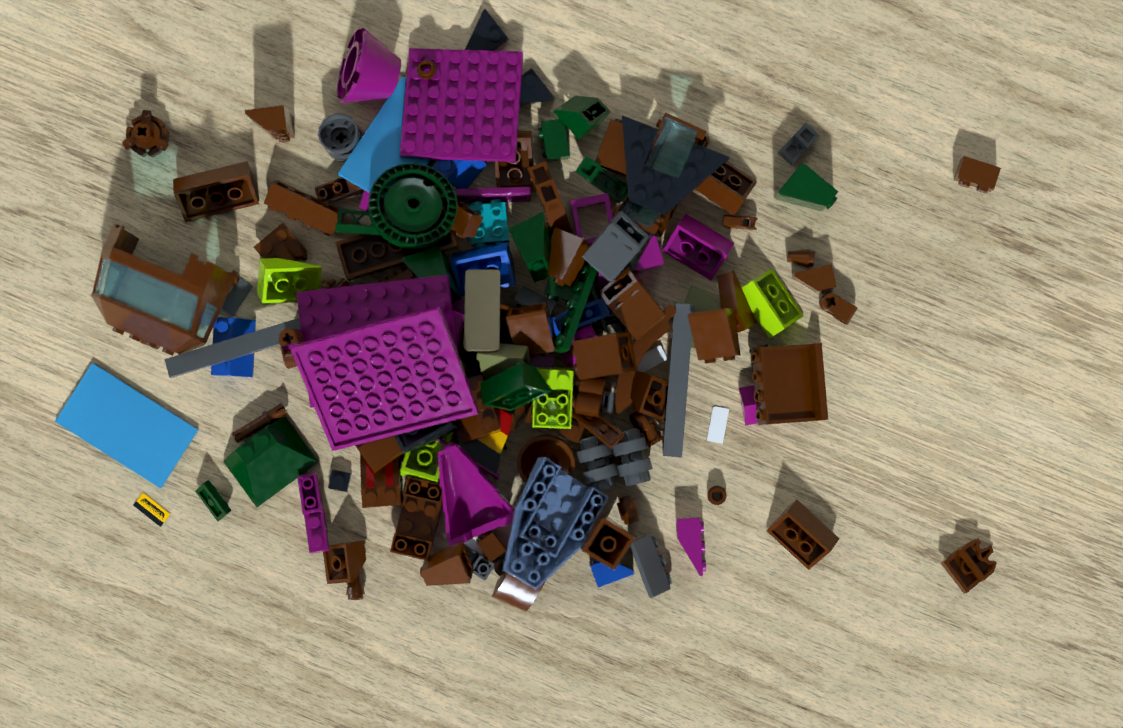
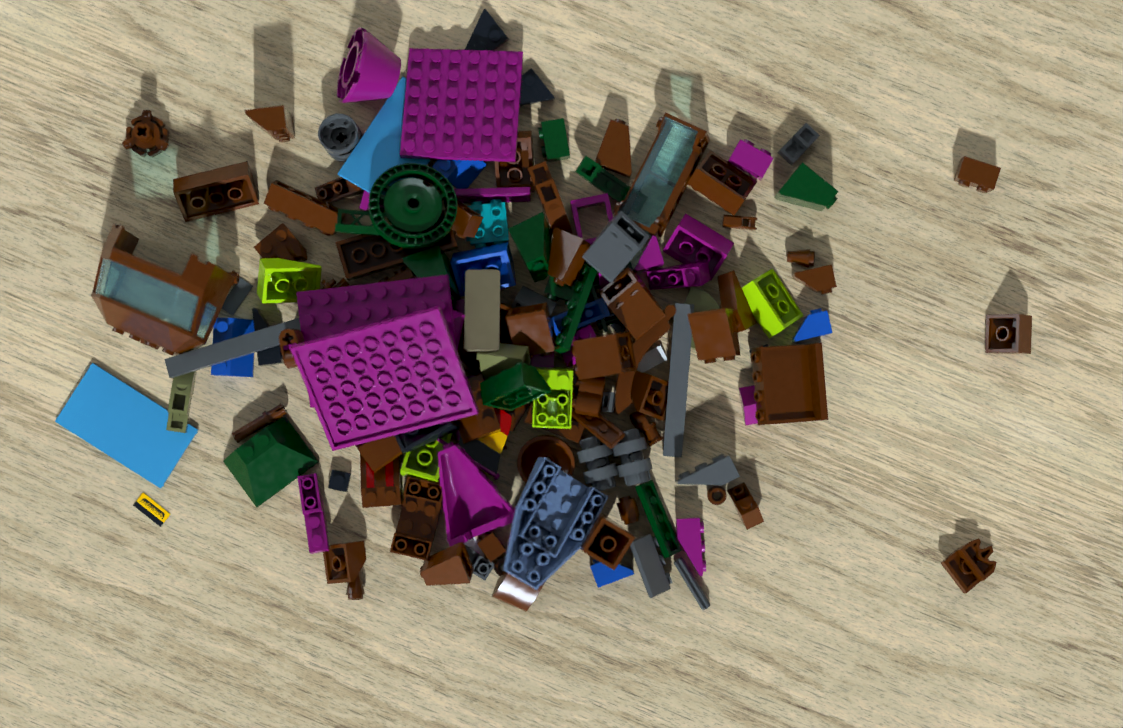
(180, 402): none -> olive slope
(213, 500): dark green plate -> none
(269, 356): none -> black slope
(426, 65): reddish brown plate -> none
(582, 114): dark green slope -> none
(656, 189): black wing -> none
(658, 518): none -> dark green plate
(679, 276): none -> magenta slope
(692, 583): none -> dark grey axle
(716, 473): none -> dark grey slope
(717, 424): white sticker -> none
(745, 505): none -> reddish brown slope
(750, 159): none -> magenta brick
(803, 534): reddish brown slope -> none
(813, 326): none -> blue slope
(840, 310): reddish brown piece -> none
(1008, 334): none -> reddish brown slope

